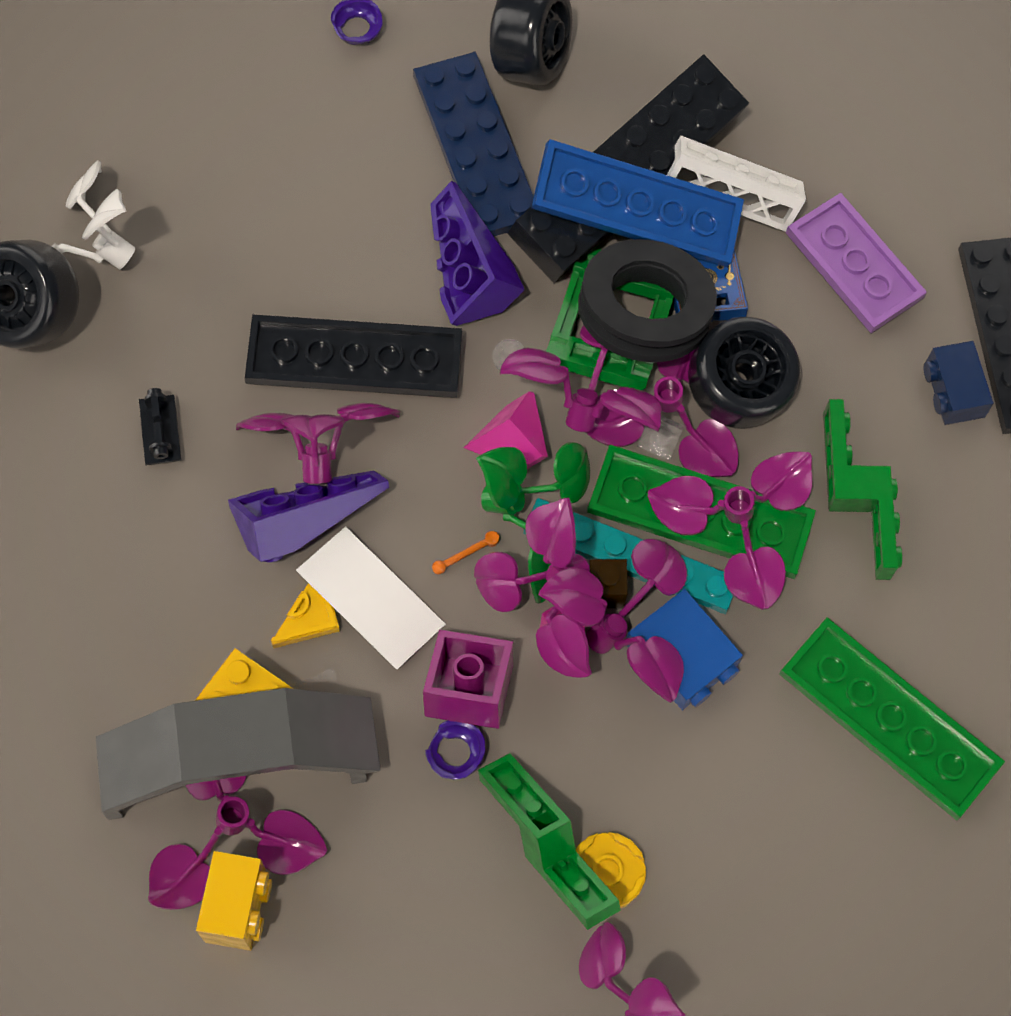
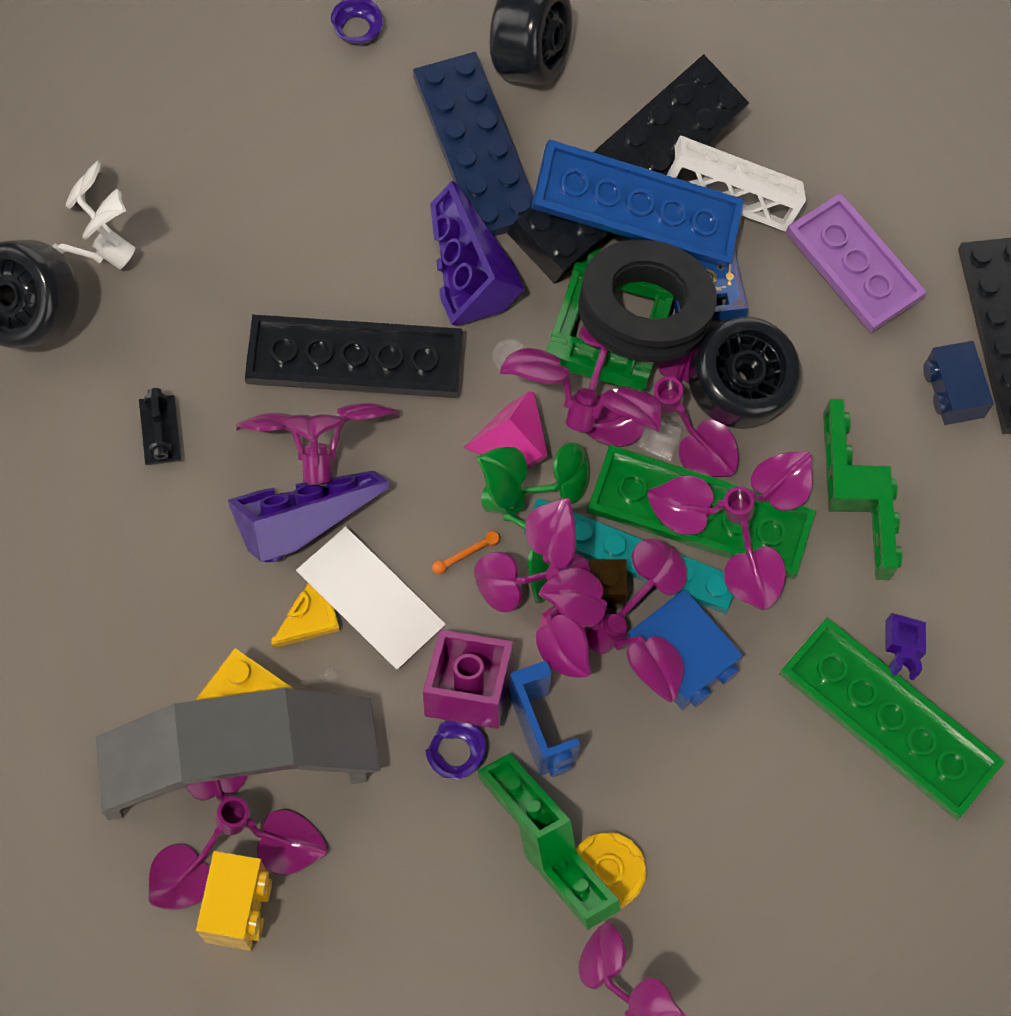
(527, 686): none -> blue panel
(907, 641): none -> dark purple plate

